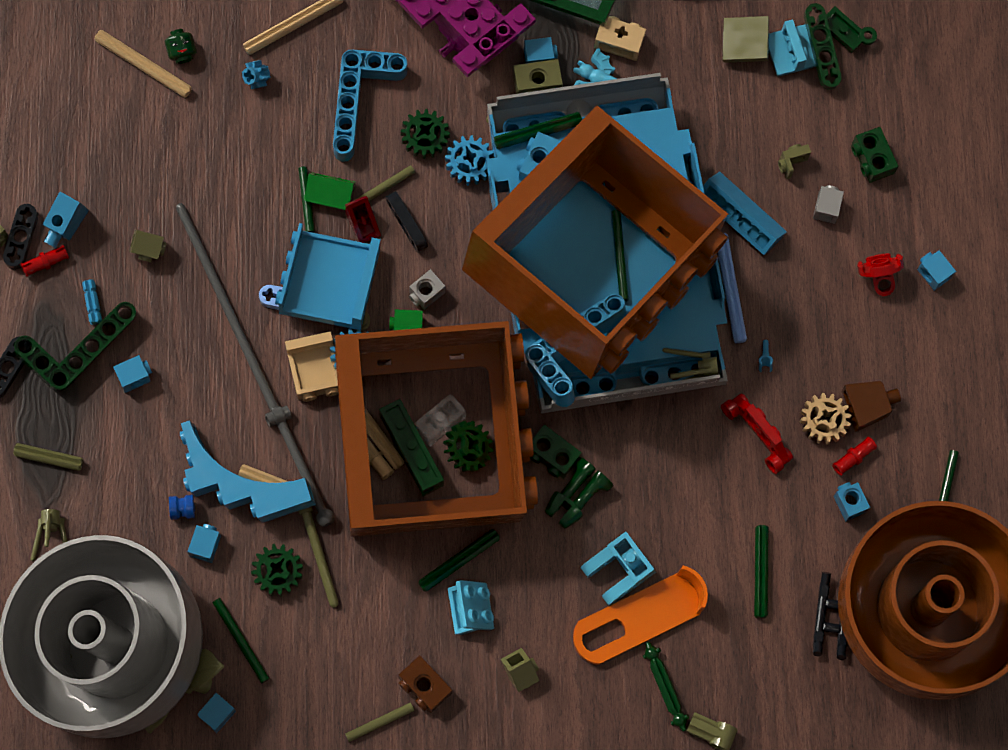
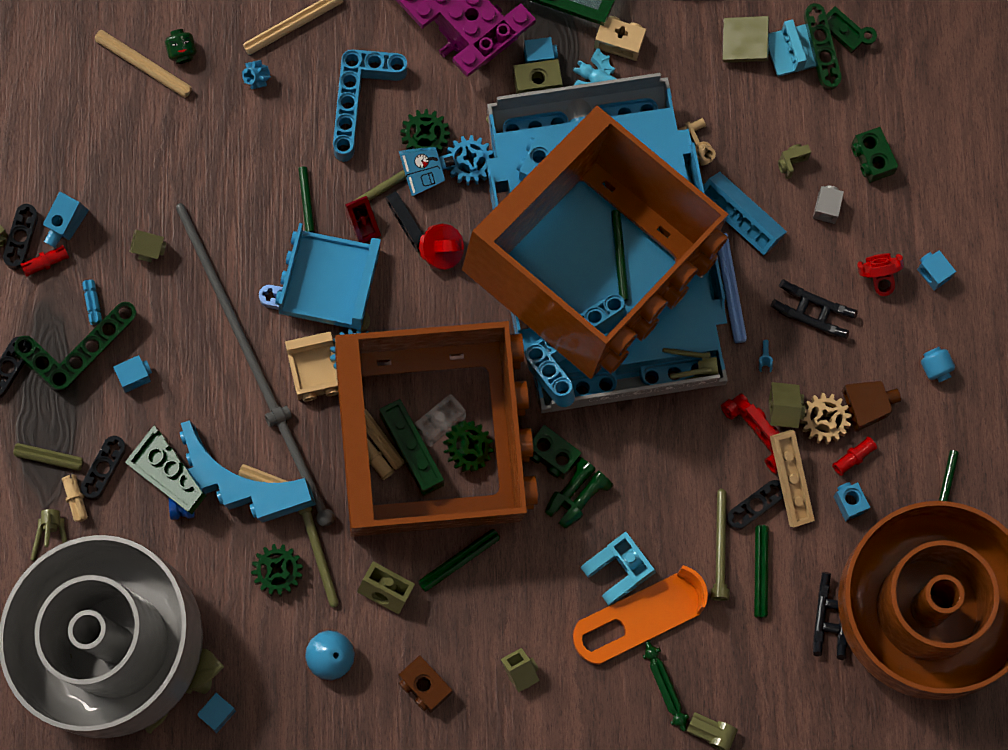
(74, 498): none -> tan axle
(105, 449): none -> black beam
(165, 470): none -> wing
(204, 543): dark azure brick -> none
(240, 640): dark green bar -> none
(328, 190): green panel -> none
(329, 655): none -> dark azure piece
(379, 722): olive bar -> none
(385, 587): none -> olive brick
(406, 320): green brick -> none
(424, 168): none -> dark azure torso
(428, 280): light grey brick -> none
(441, 246): none -> red tile
(470, 607): medium azure bracket -> none
(547, 127): dark green axle -> none
(704, 150): none -> tan pin
(720, 591): none -> olive piece
(755, 514): none -> black beam
(786, 405): none -> olive brick
(792, 478): none -> tan plate
(827, 307): none -> black piece
(938, 364): none -> dark azure head

